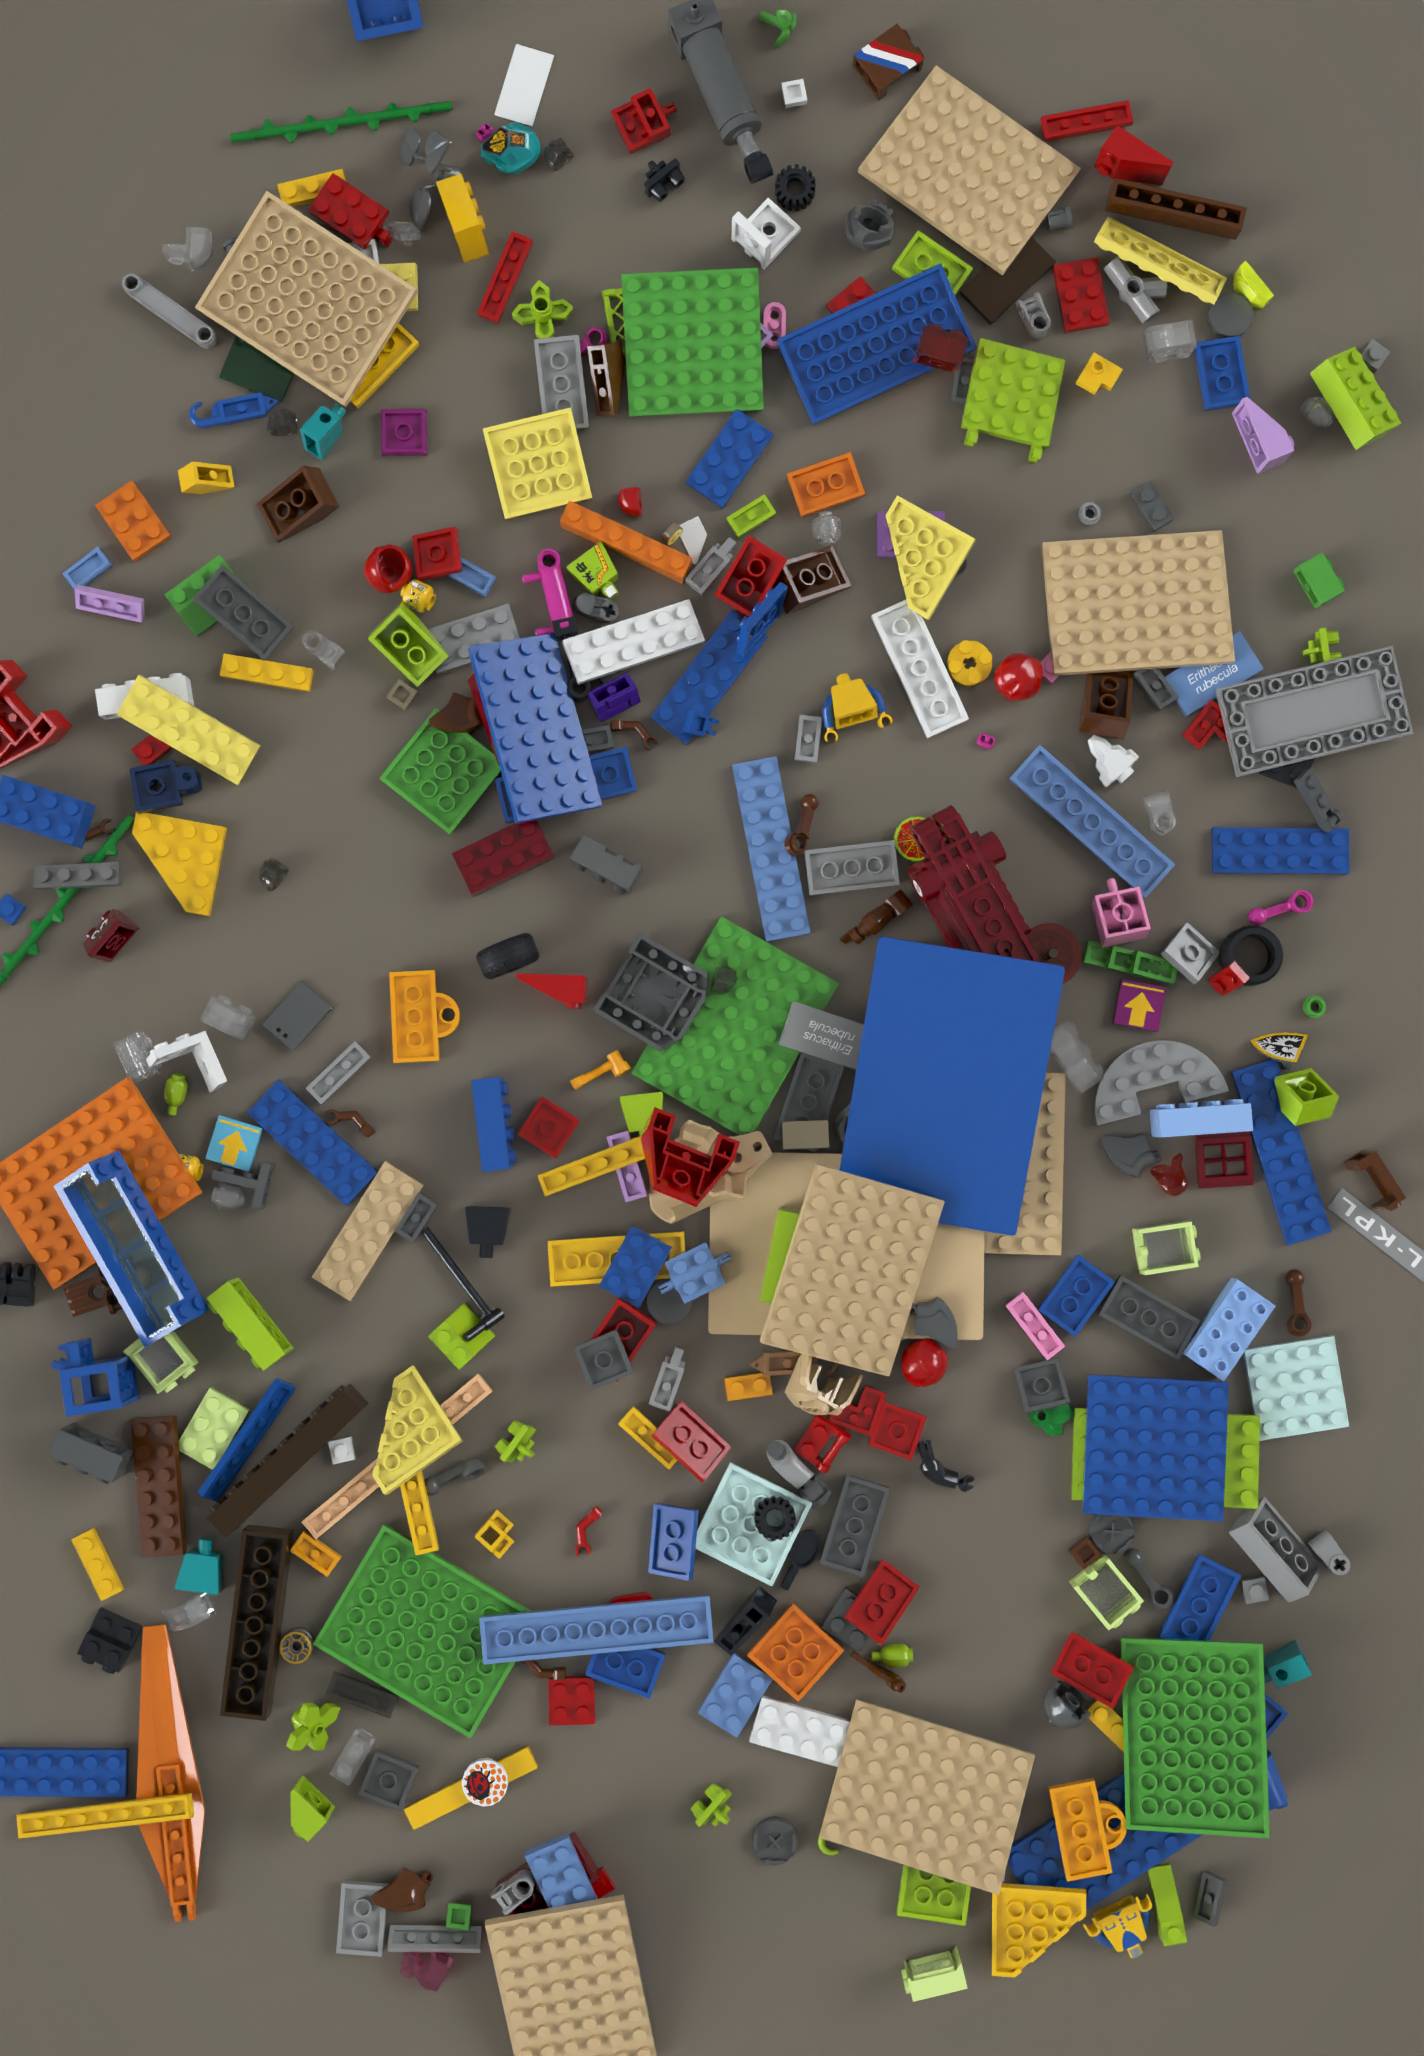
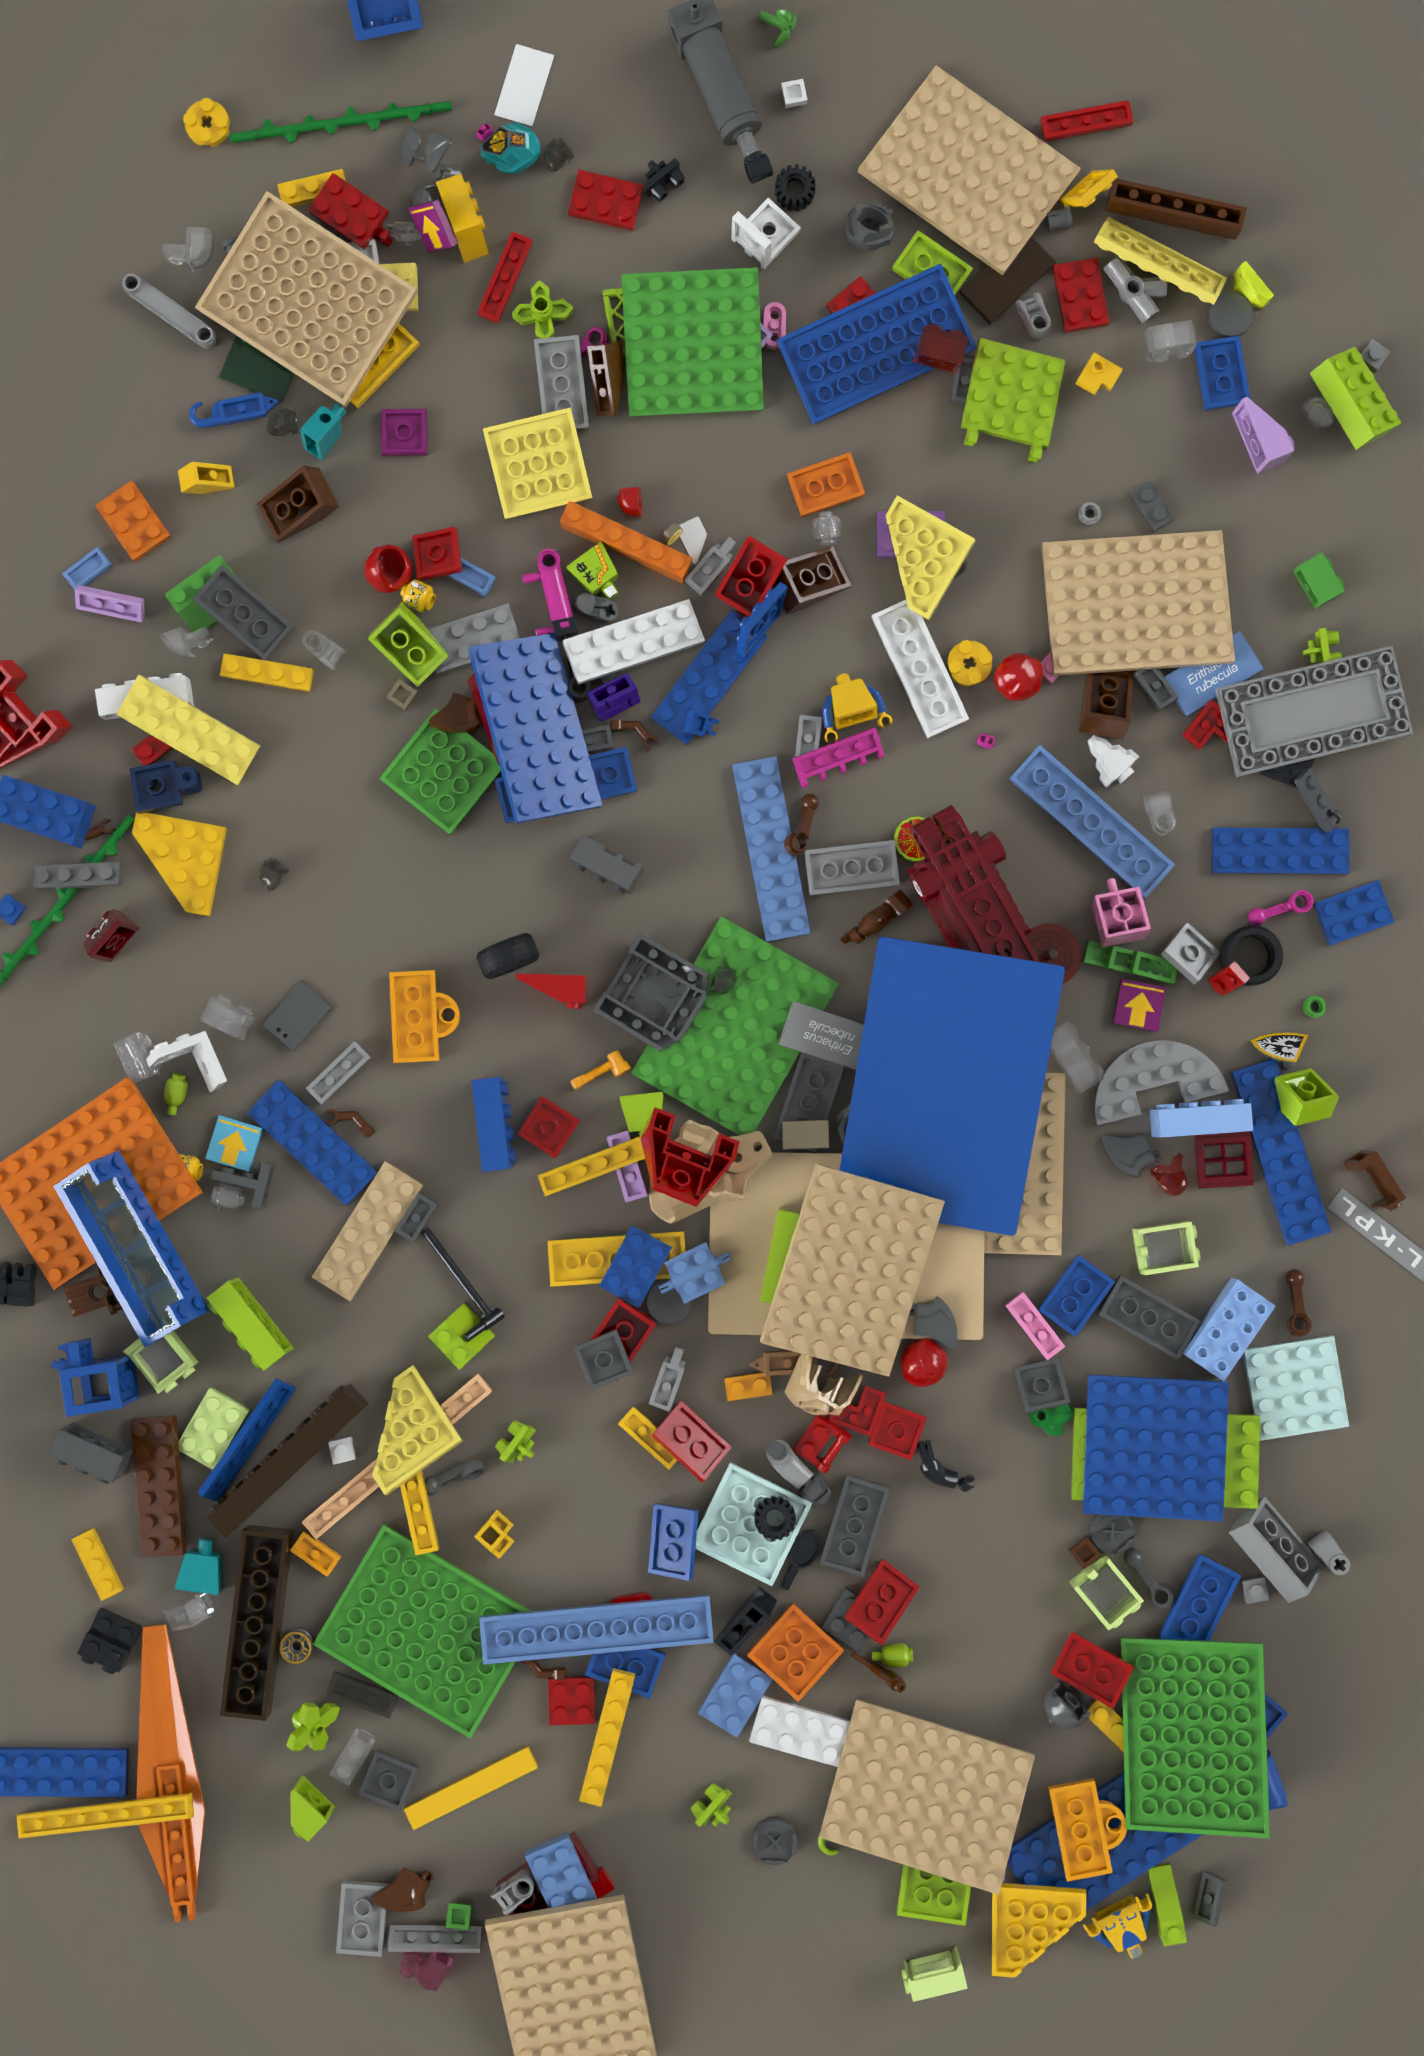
(183, 643): none -> clear brick
(207, 110): none -> yellow plate
(433, 225): none -> magenta tile
(485, 1782): tile -> none
(487, 1227): black torso -> none
(502, 856): dark red brick -> none
(581, 1527): red arm -> none
(606, 200): none -> red plate
(607, 1737): none -> yellow plate
(642, 120): red plate -> none
(729, 458): blue plate -> none
(751, 516): lime plate -> none
(837, 754): none -> dark pink hinge
(887, 60): panel -> none
(1091, 185): none -> yellow plate
(1131, 159): red slope -> none
(1286, 1665): teal torso -> none
(1353, 912): none -> blue plate

